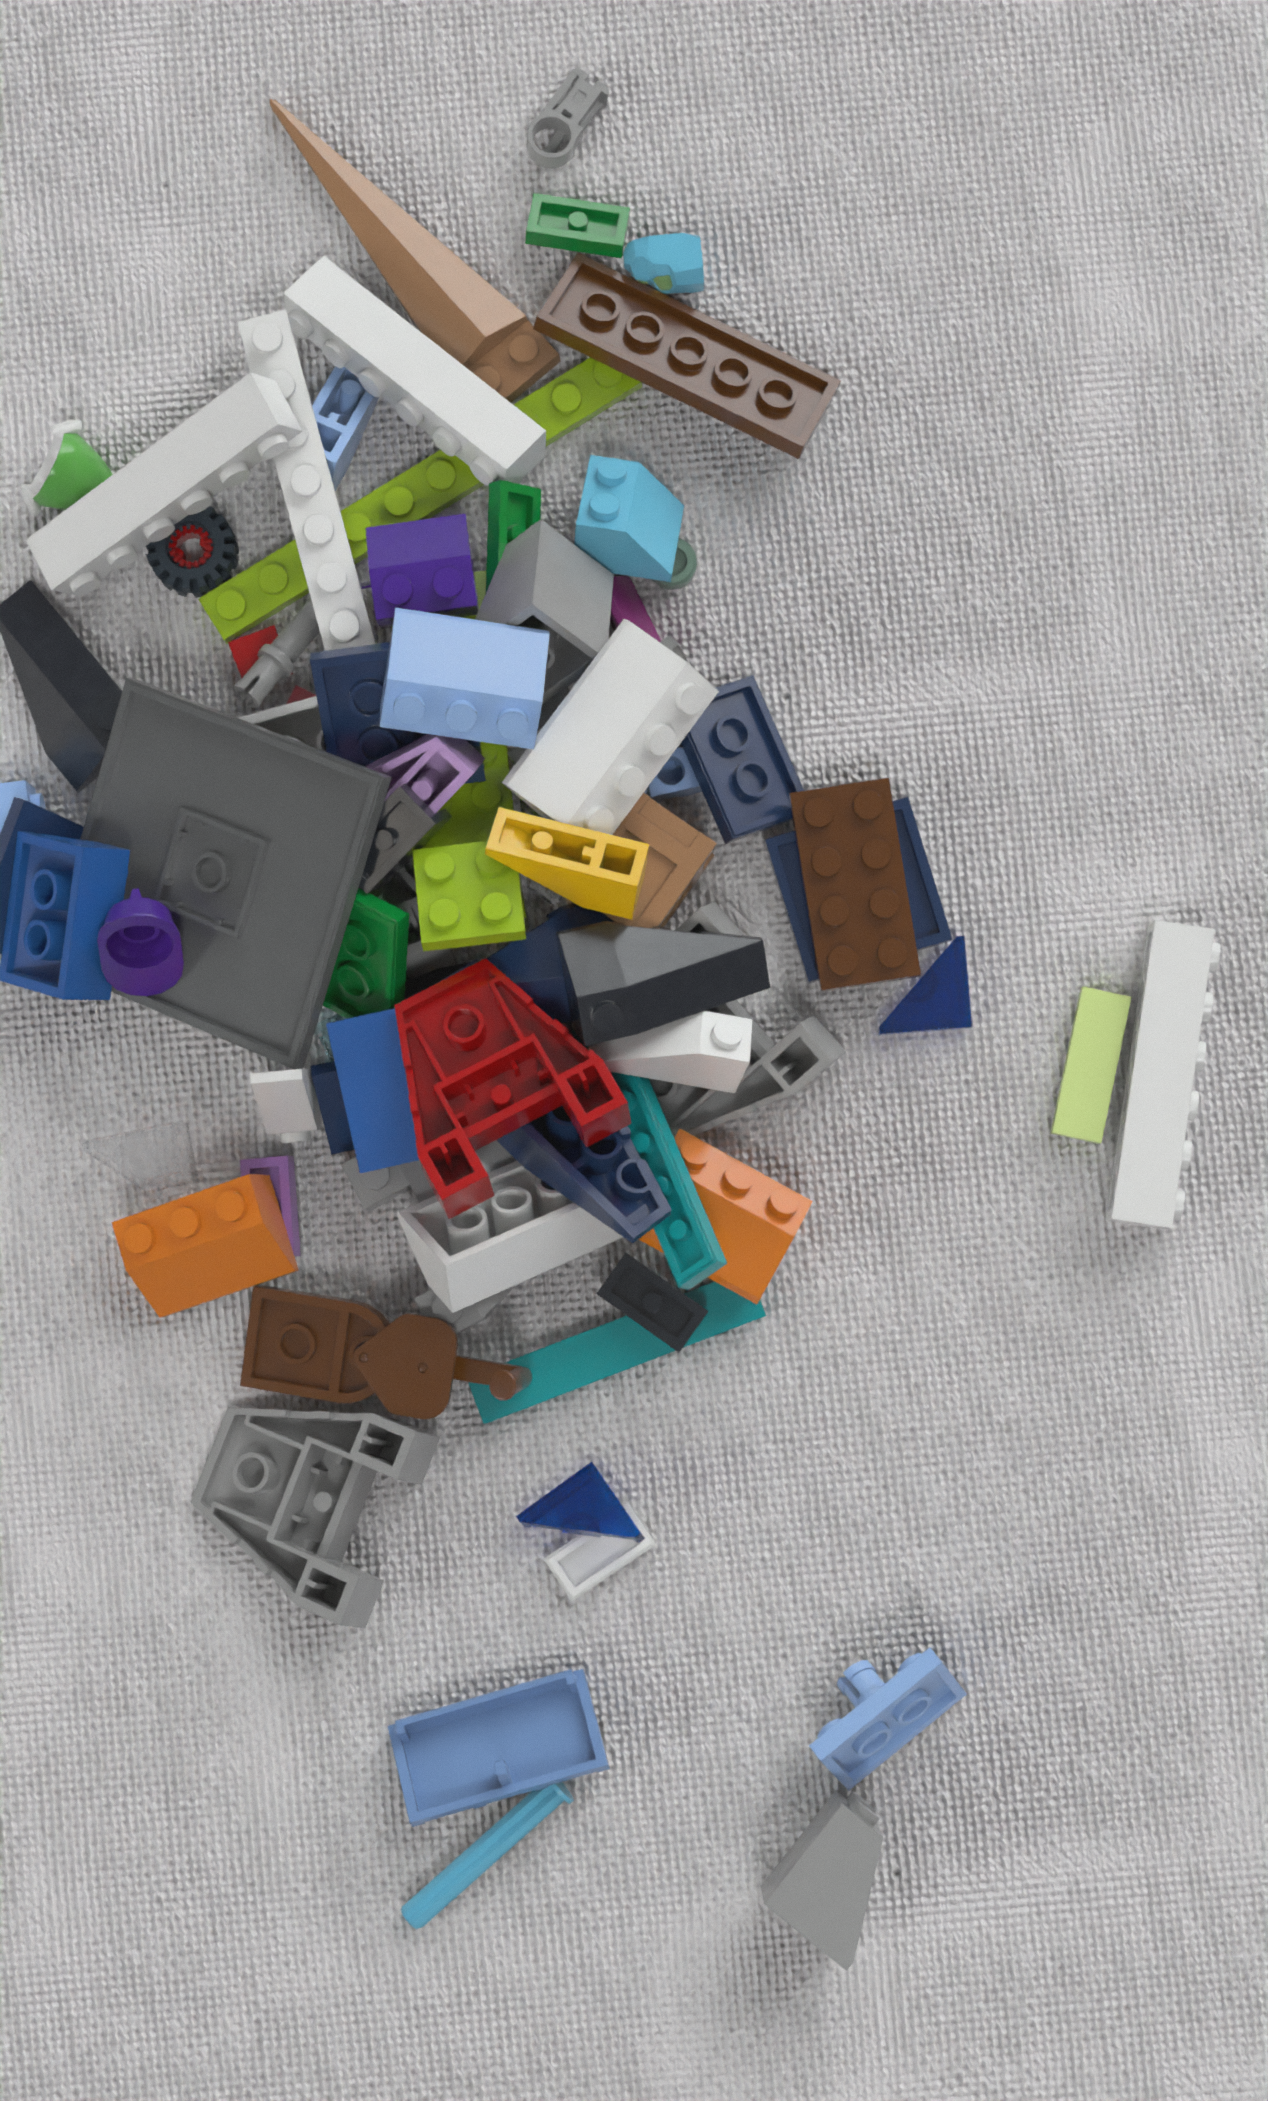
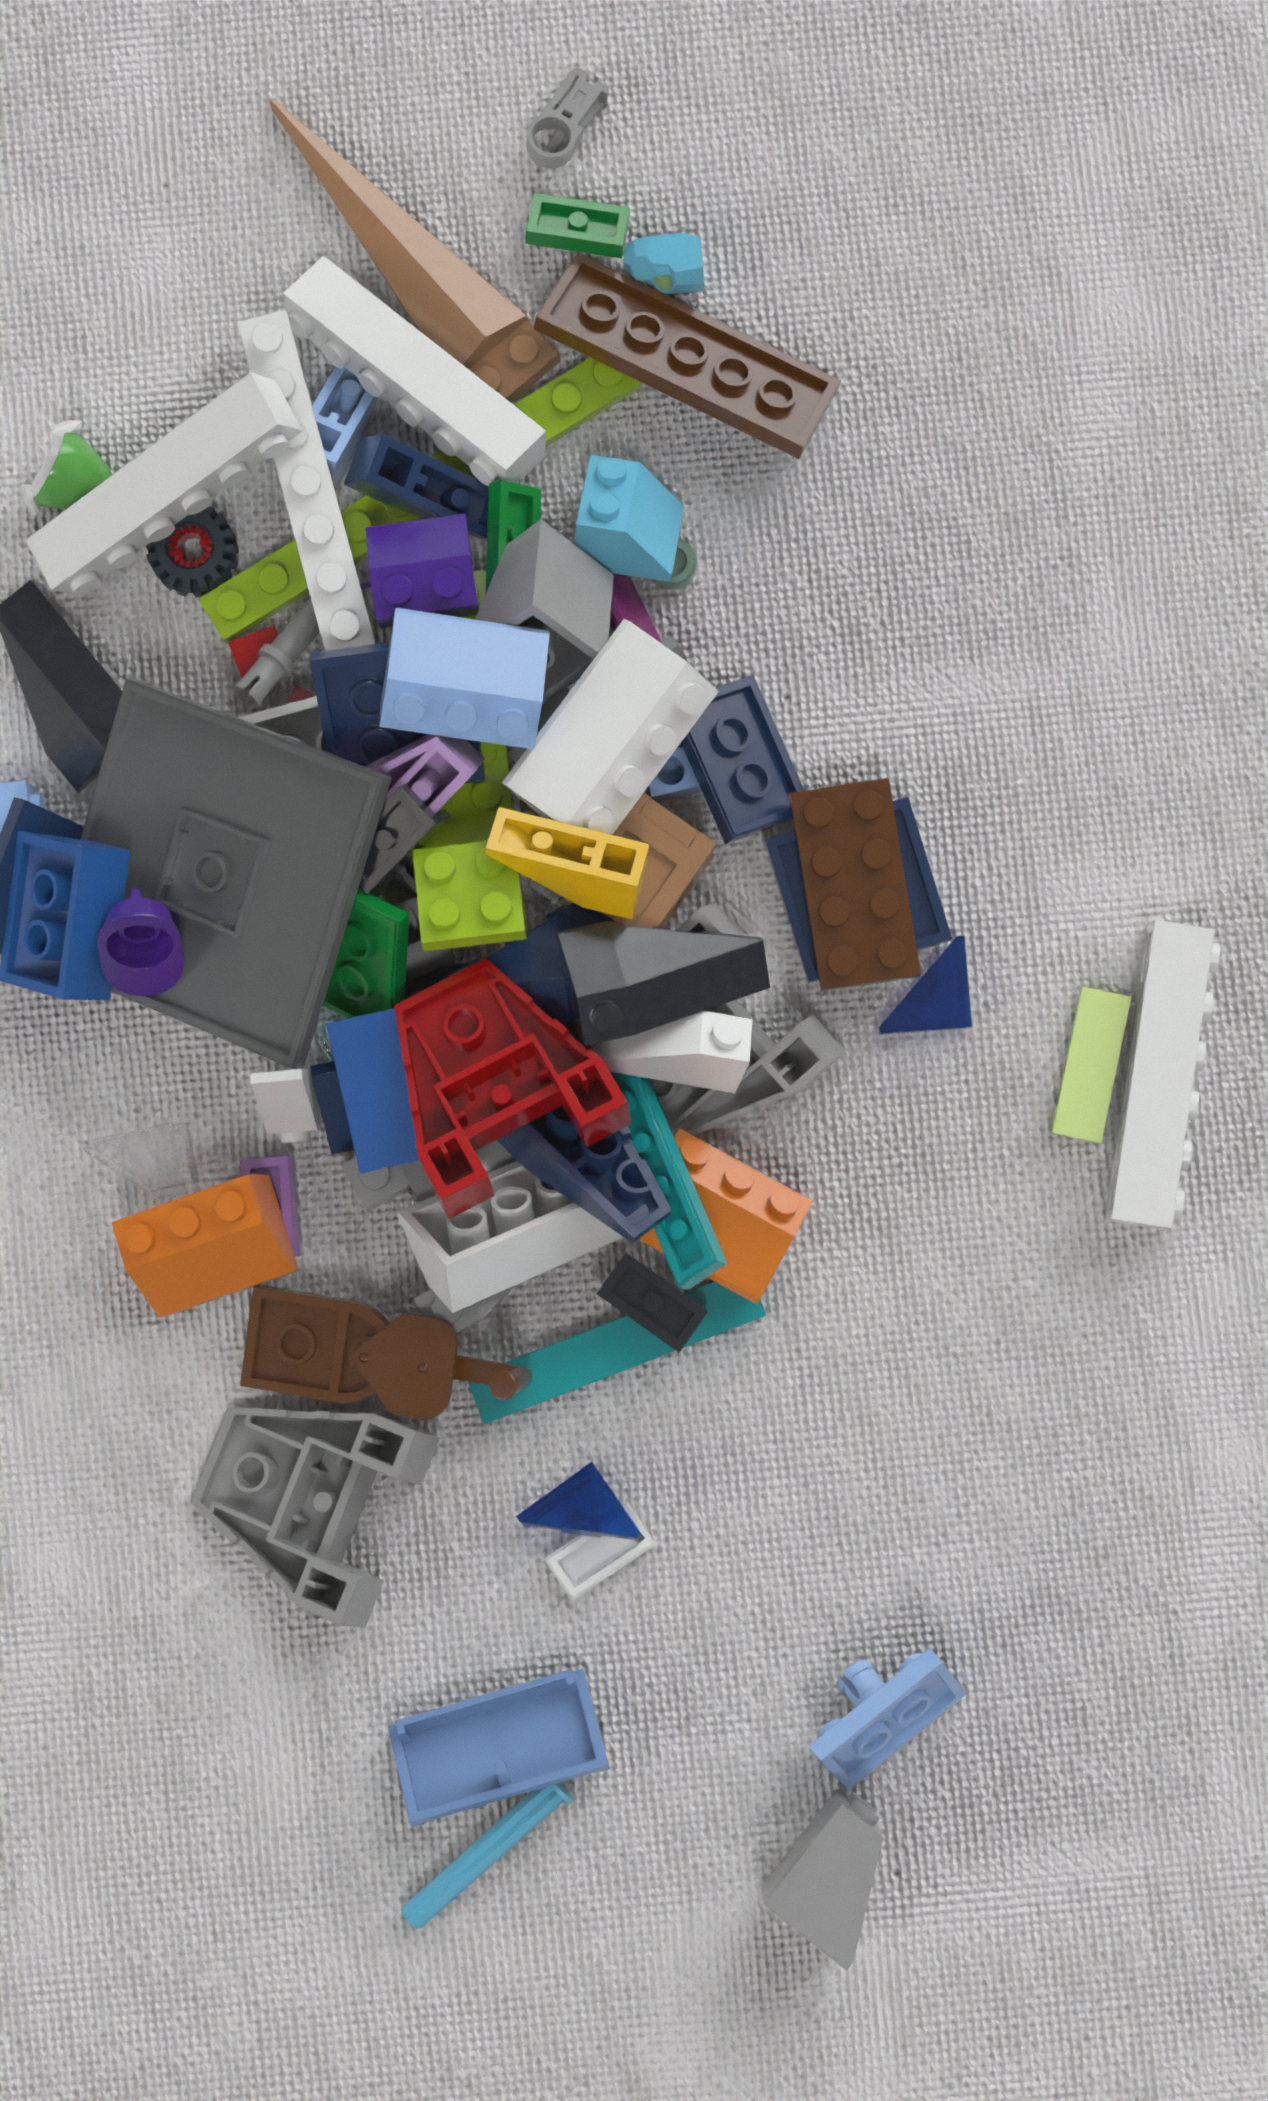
(417, 483): none -> dark blue slope

